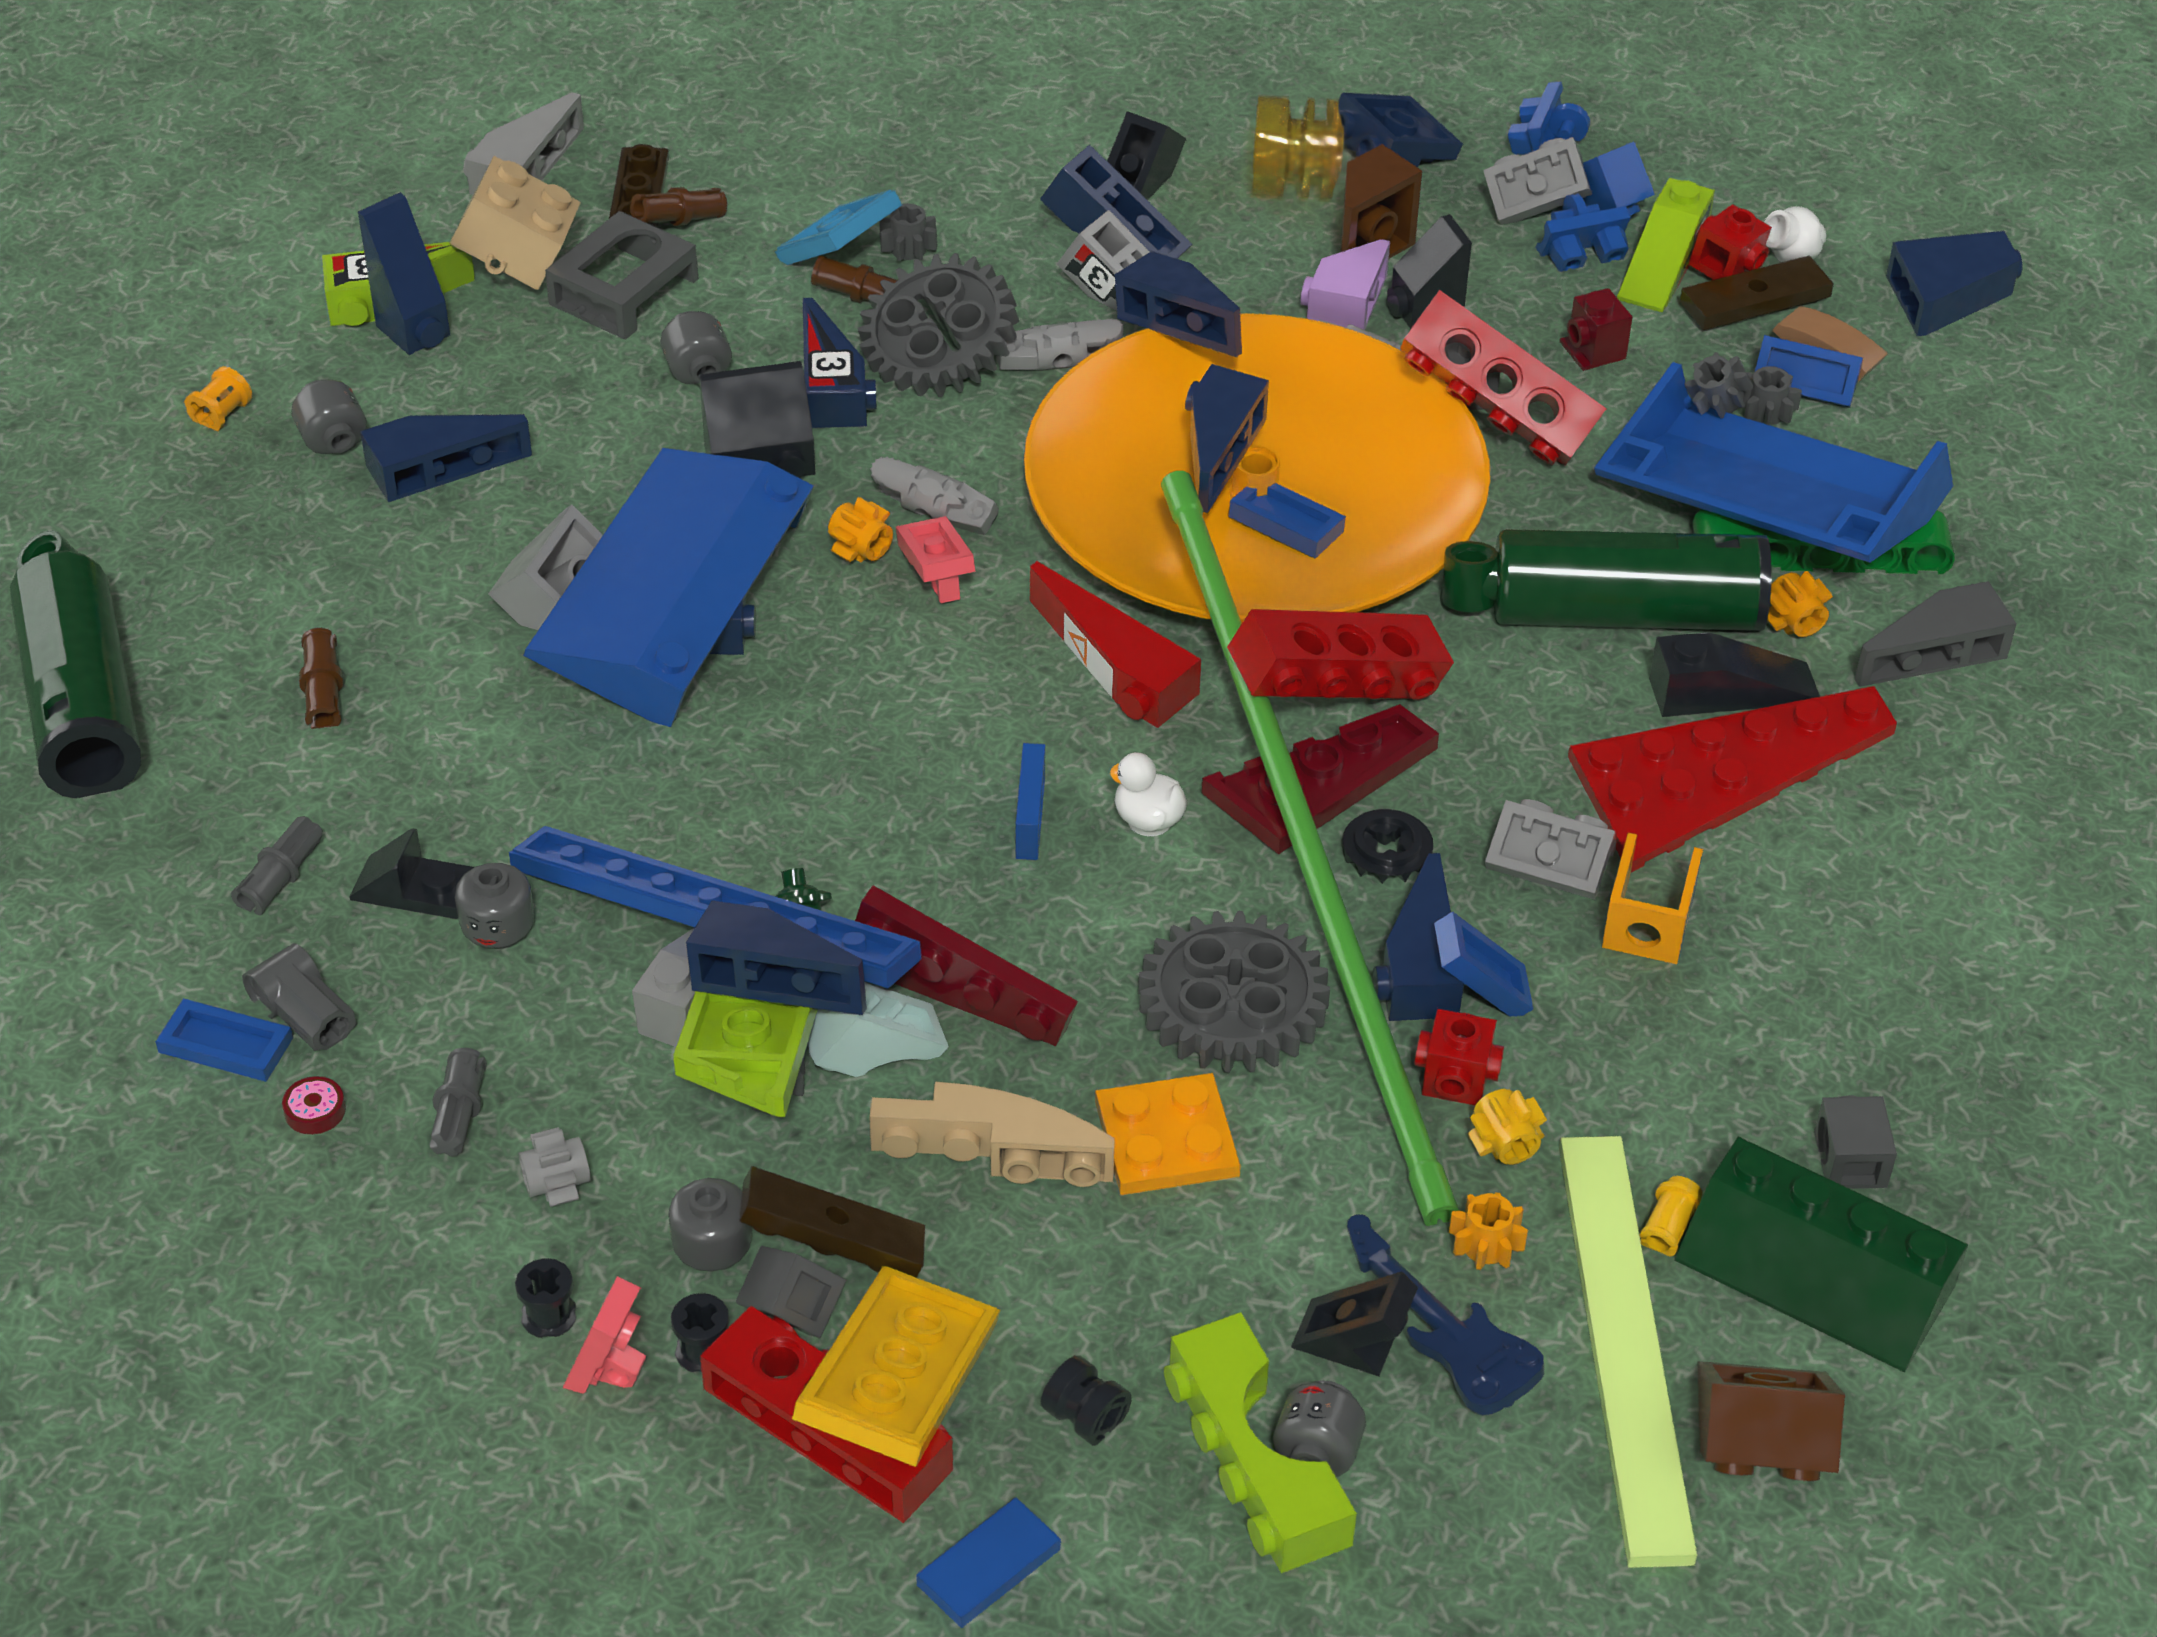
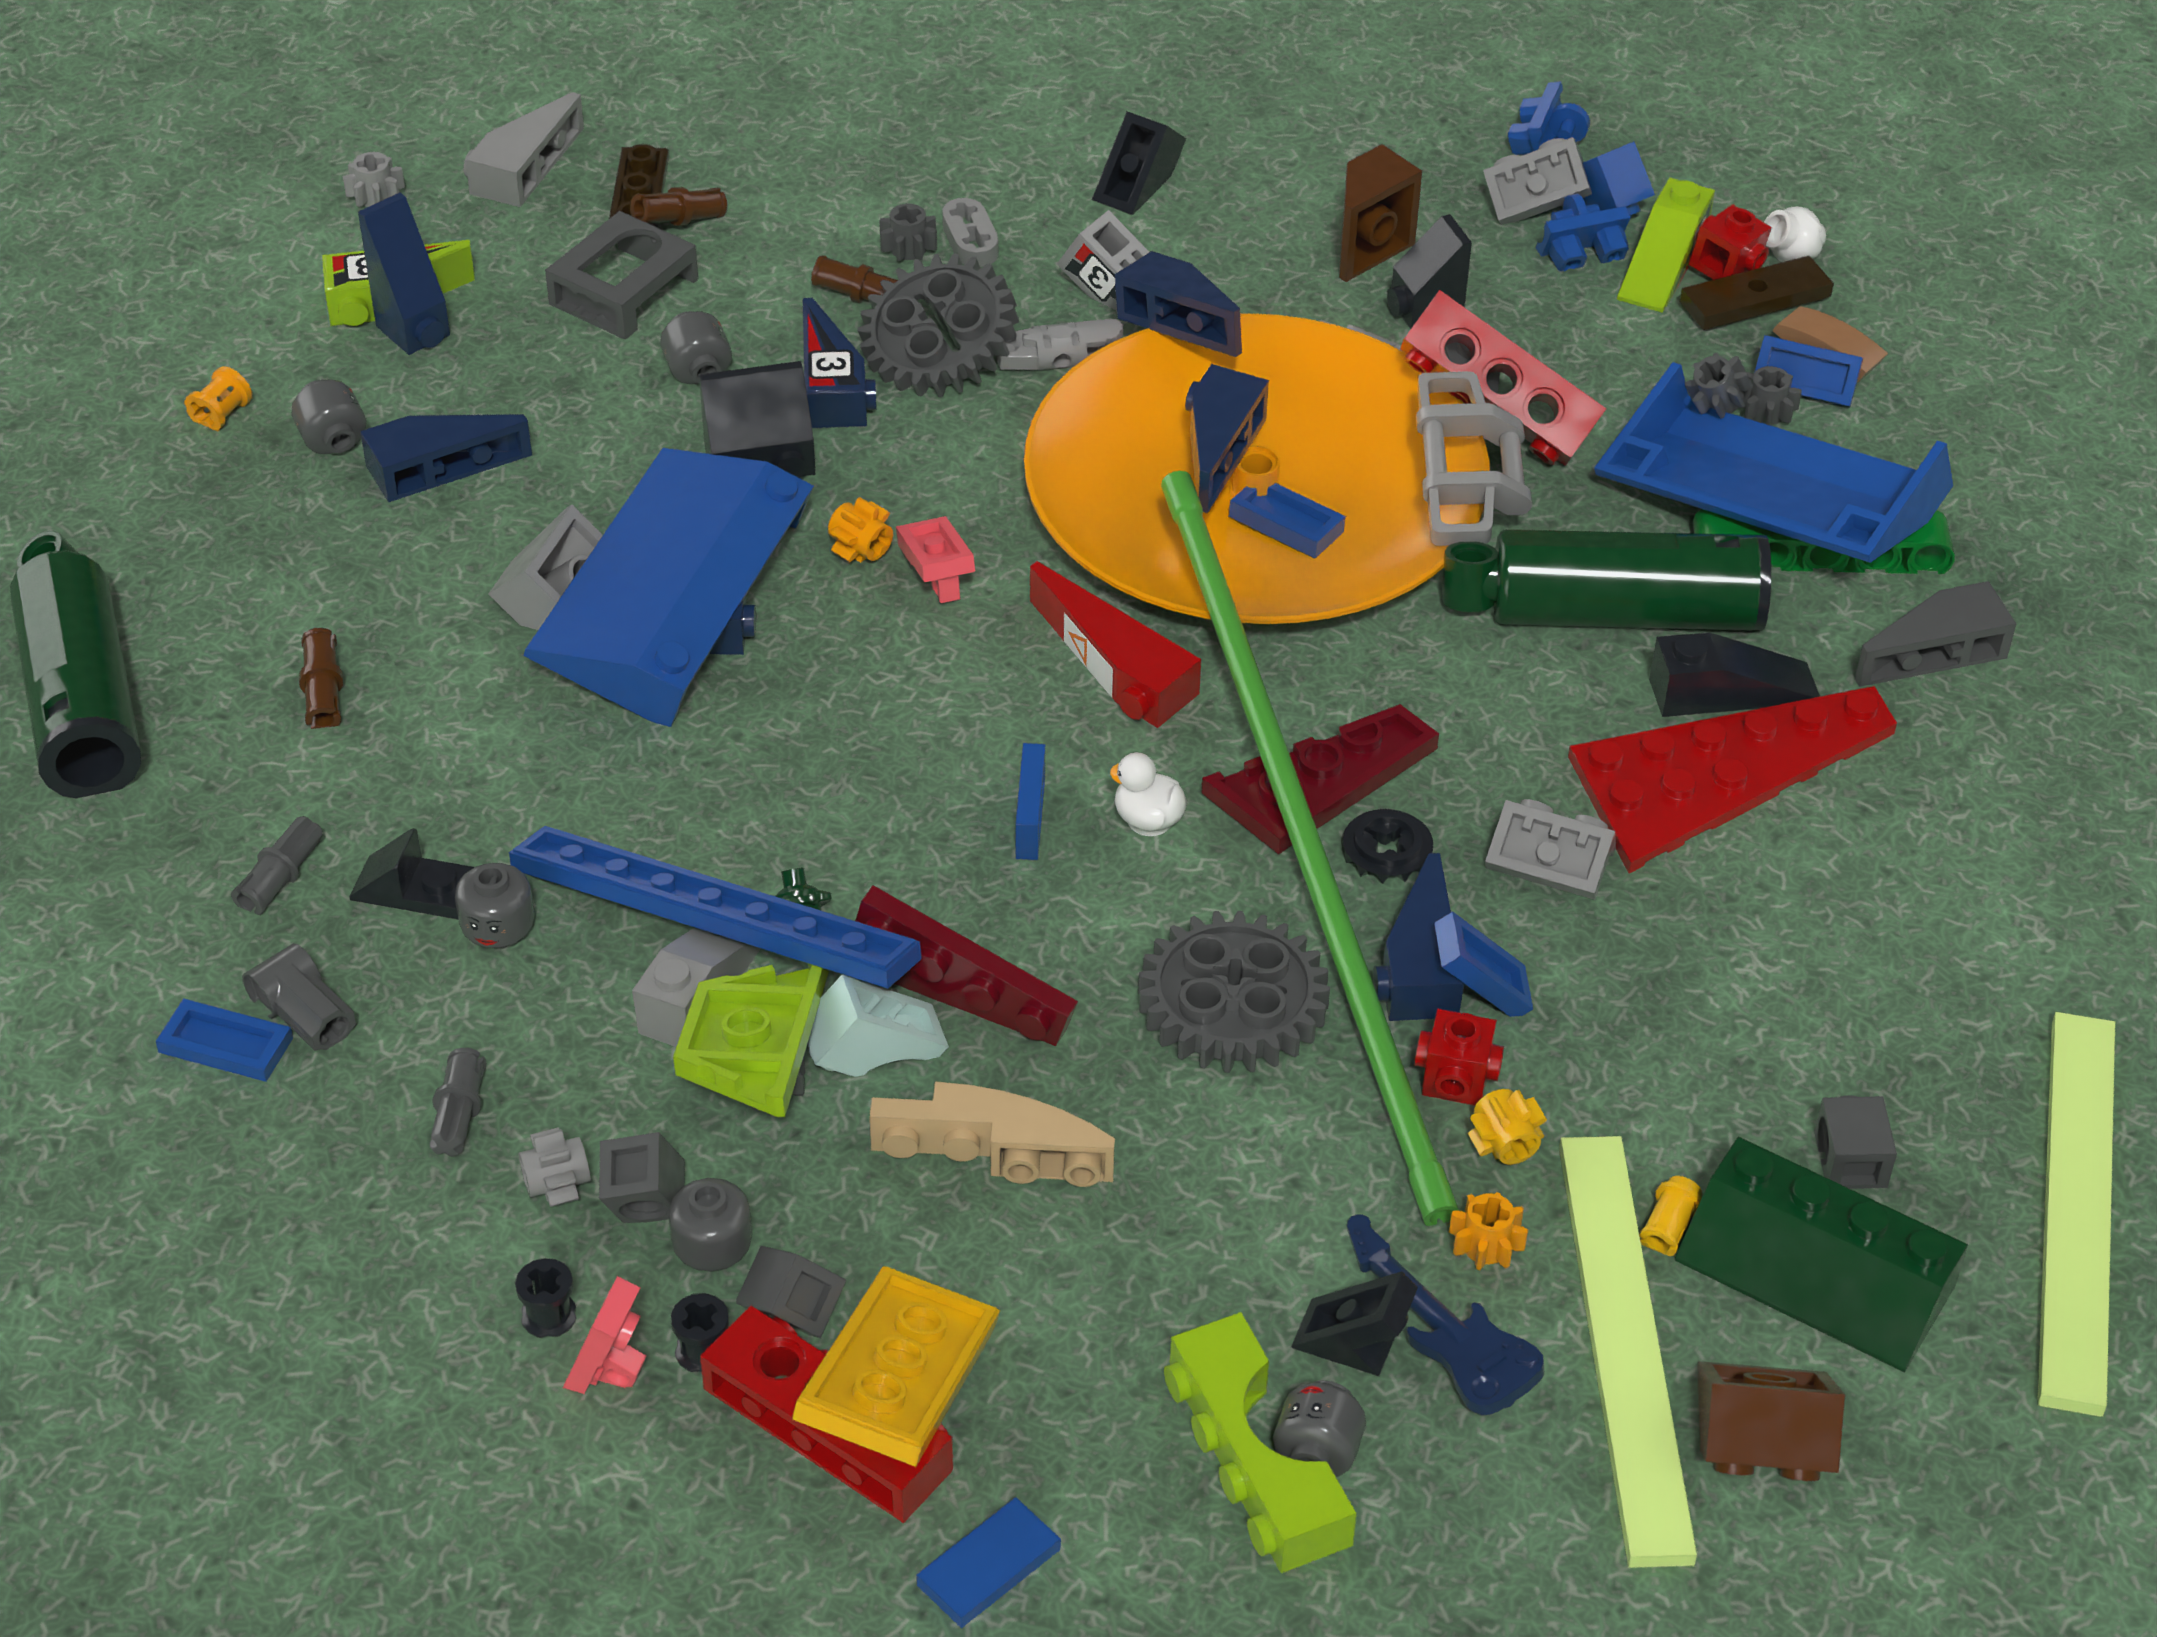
(313, 1105): tile -> none
(372, 179): none -> light grey gear
(515, 222): tan brick -> none
(639, 1177): none -> dark grey brick
(772, 959): dark blue slope -> none
(831, 1223): dark brown tile -> none
(838, 227): dark azure tile -> none
(934, 494): light grey hinge -> none
(978, 230): none -> light grey beam
(1086, 1400): black wheel -> none
(1093, 186): dark blue slope -> none
(1168, 1133): light orange plate -> none
(1296, 146): clear yellow wheel -> none
(1339, 654): red brick -> none
(1347, 285): lavender slope -> none
(1396, 123): dark blue plate -> none
(1492, 488): none -> light grey bar
(1597, 330): dark red brick -> none
(1668, 921): light orange piece -> none
(1798, 604): light orange gear -> none
(1951, 276): dark blue slope -> none
(2077, 1216): none -> yellowish green tile

